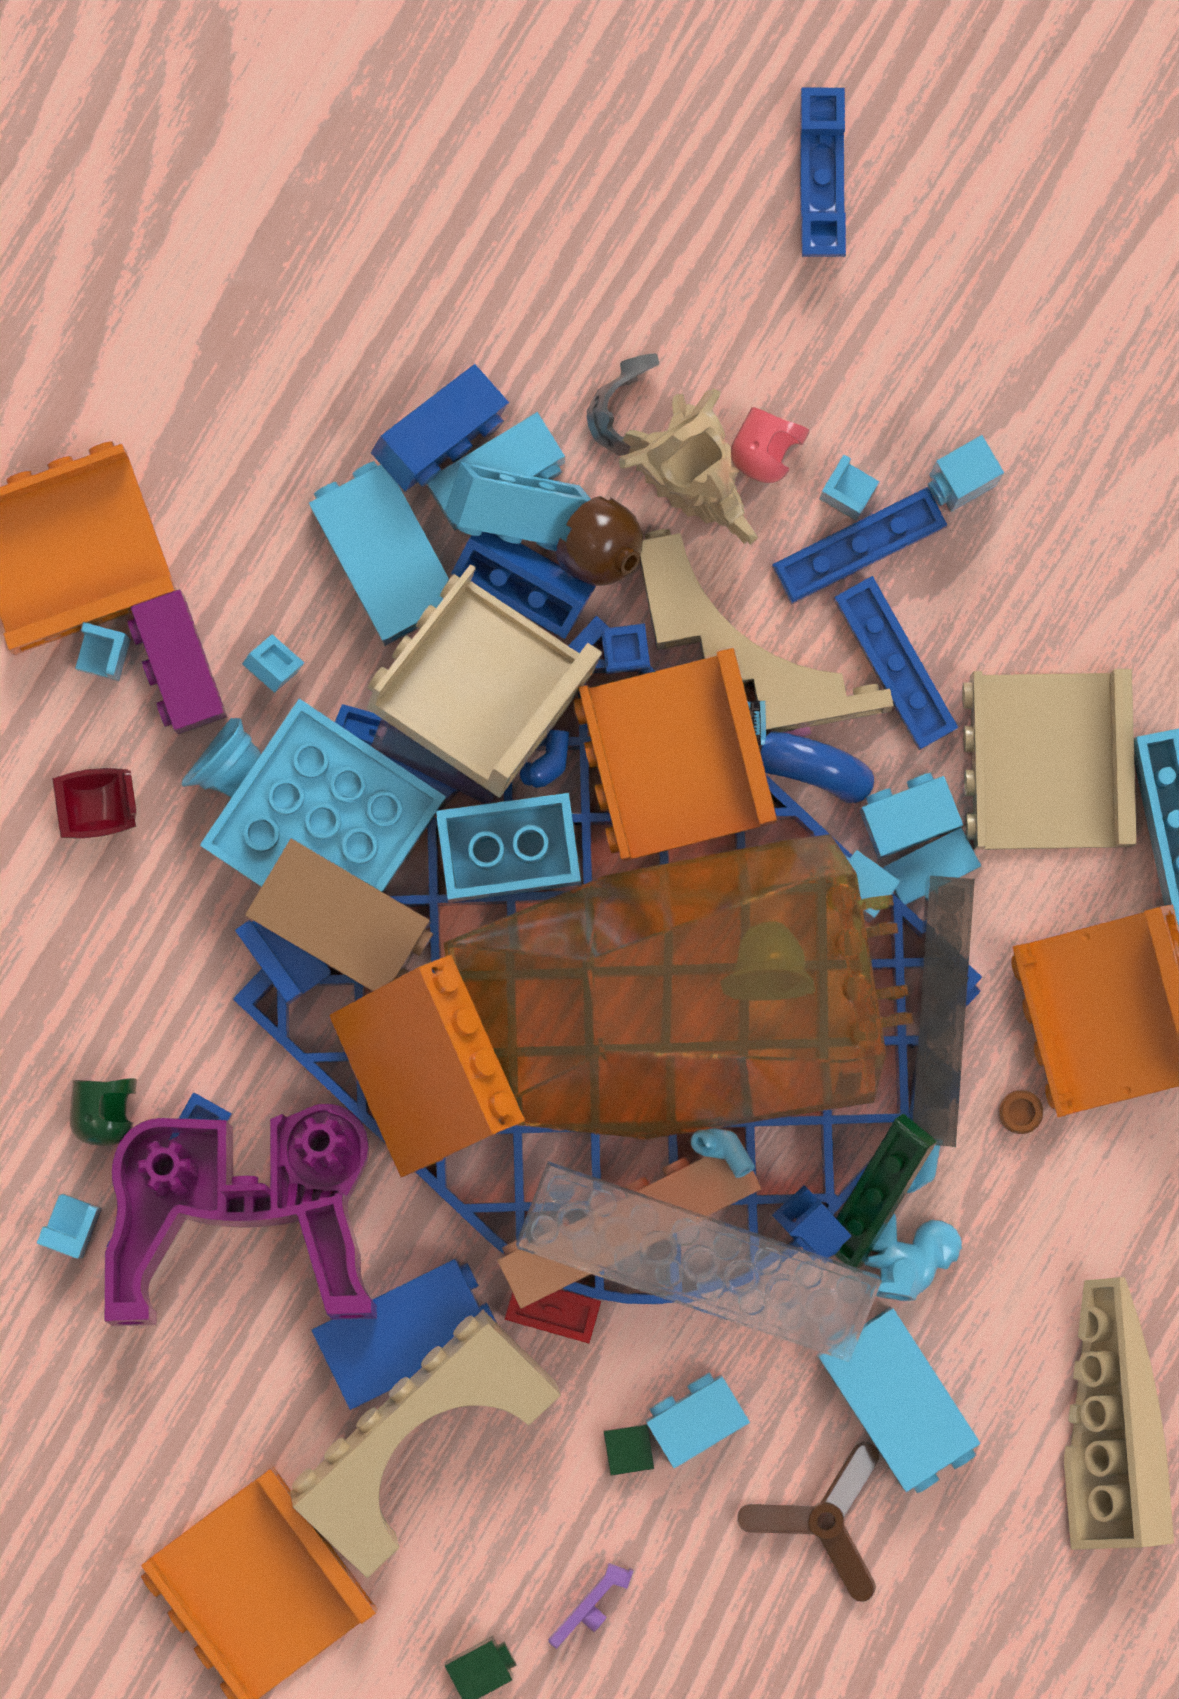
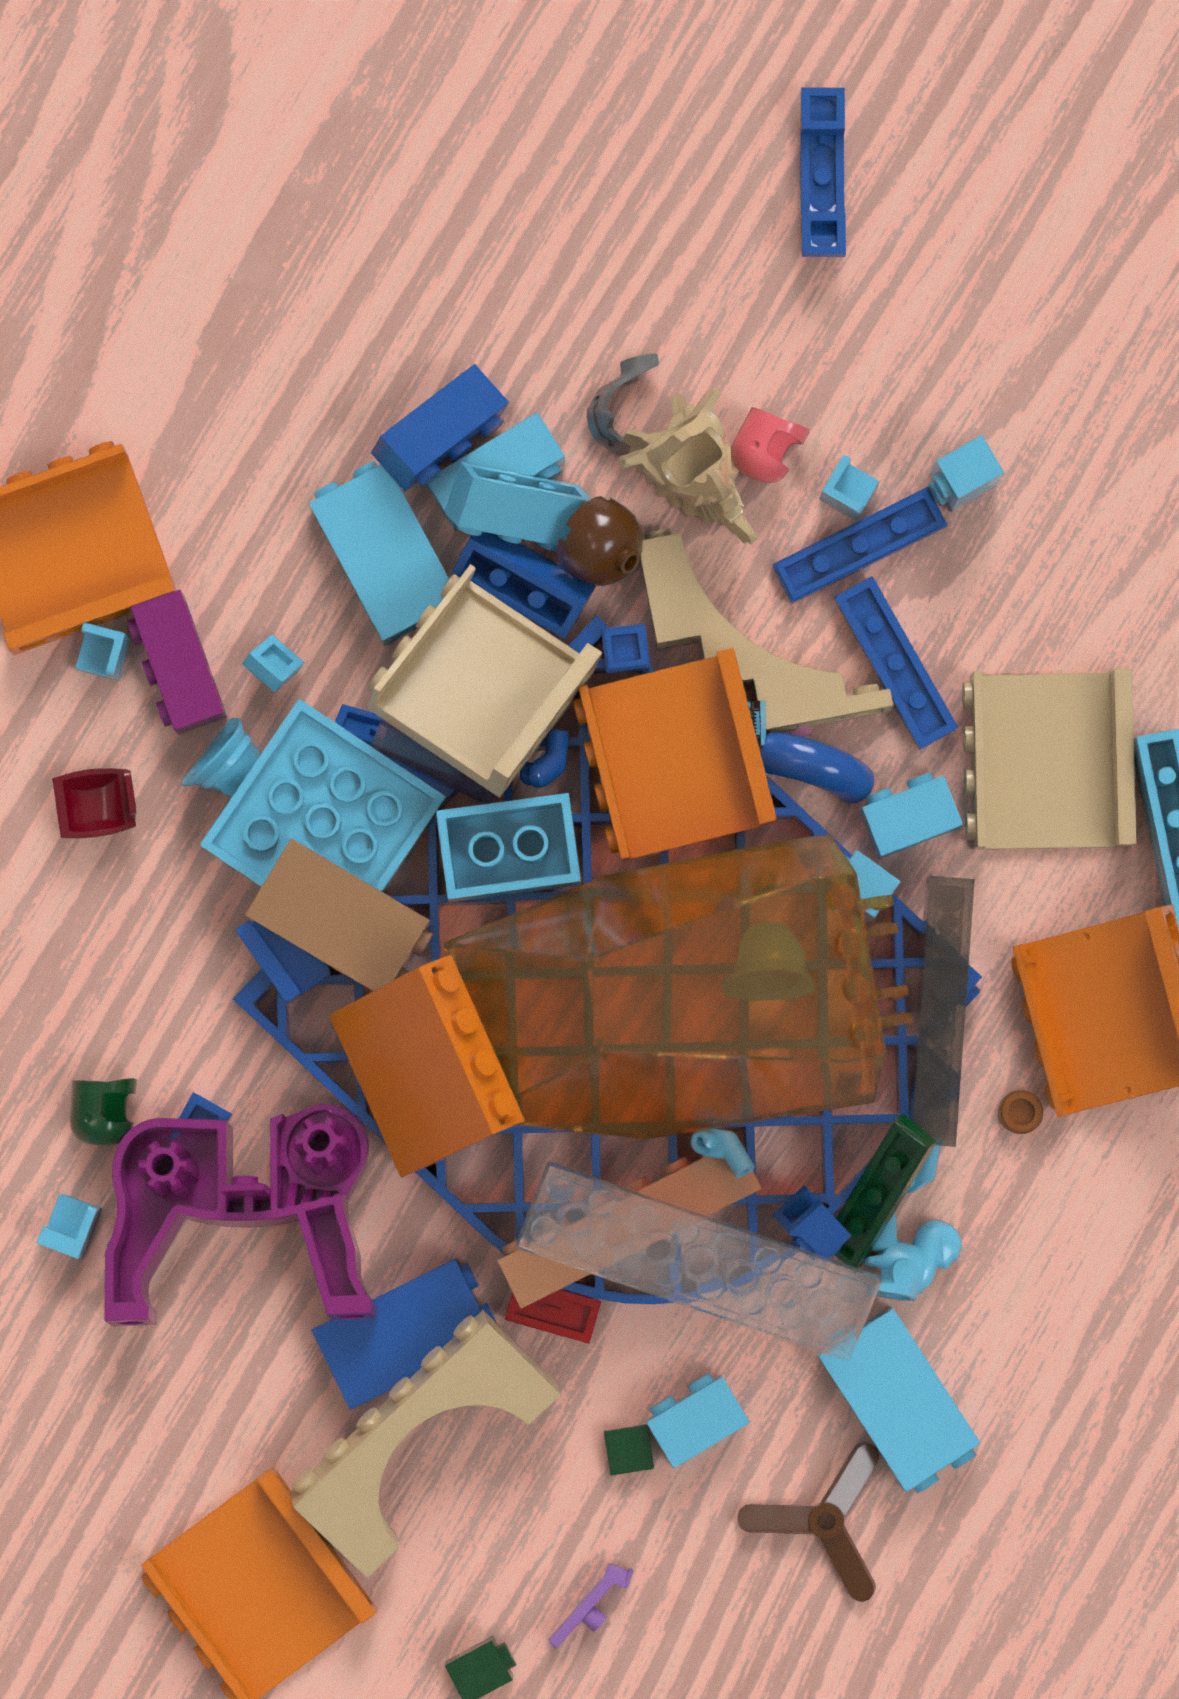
(943, 857): medium azure tile -> none
(1118, 1442): tan wedge -> none

